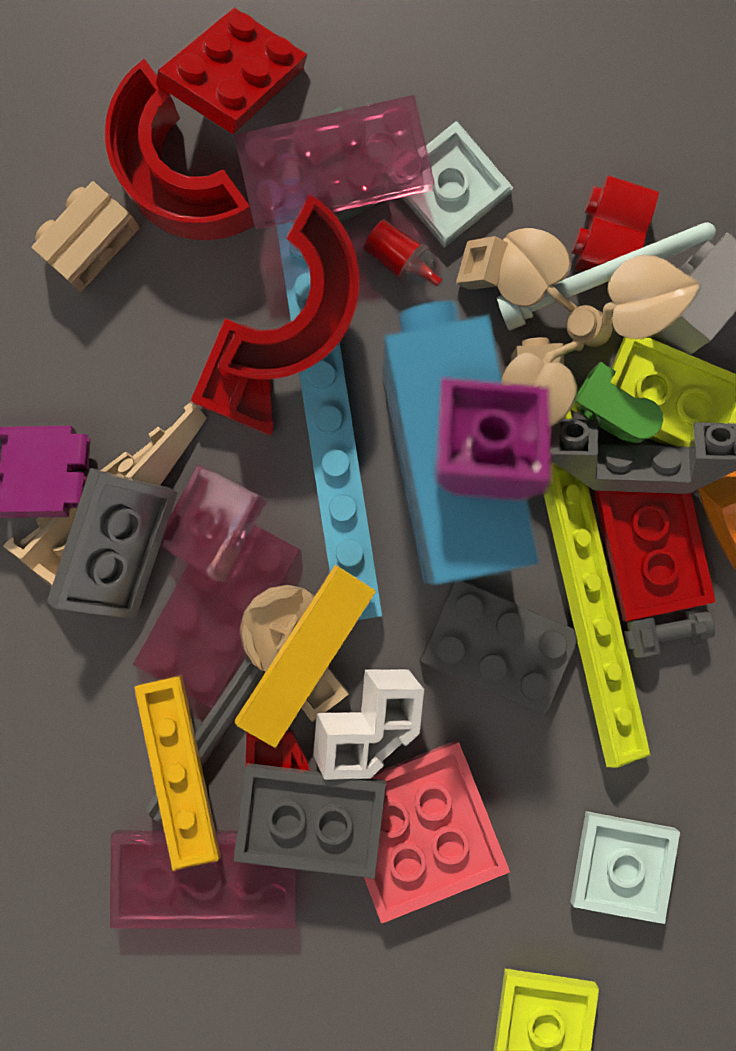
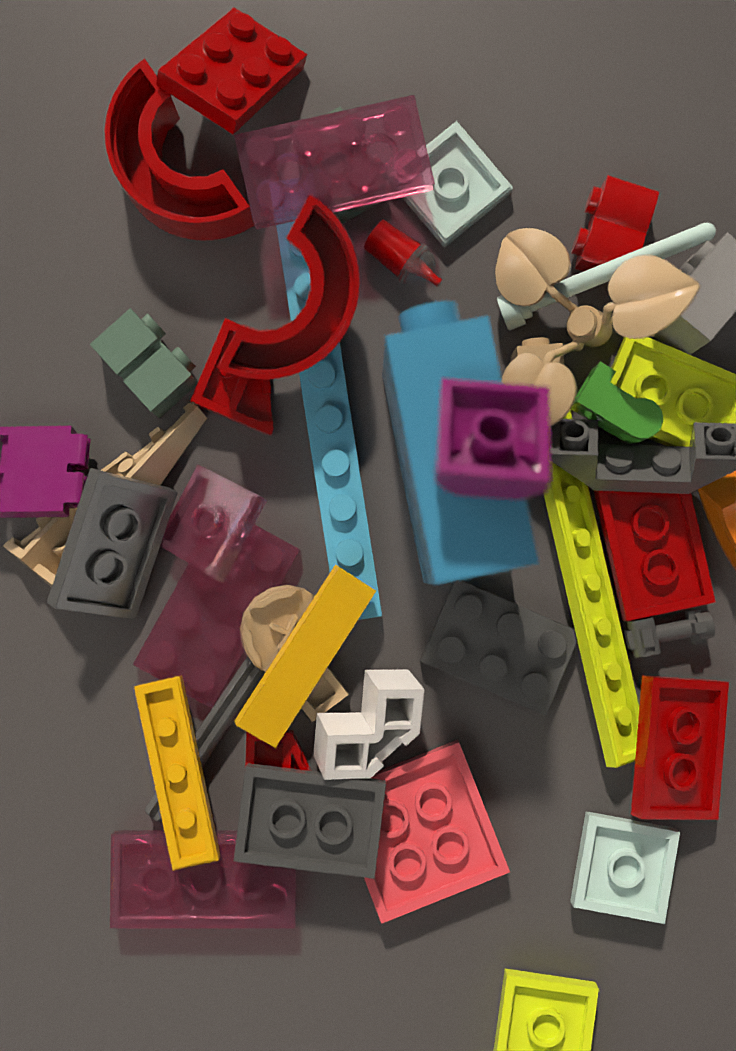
(85, 235): tan brick -> none
(146, 365): none -> sand green piece
(481, 263): tan tile -> none
(679, 748): none -> red plate

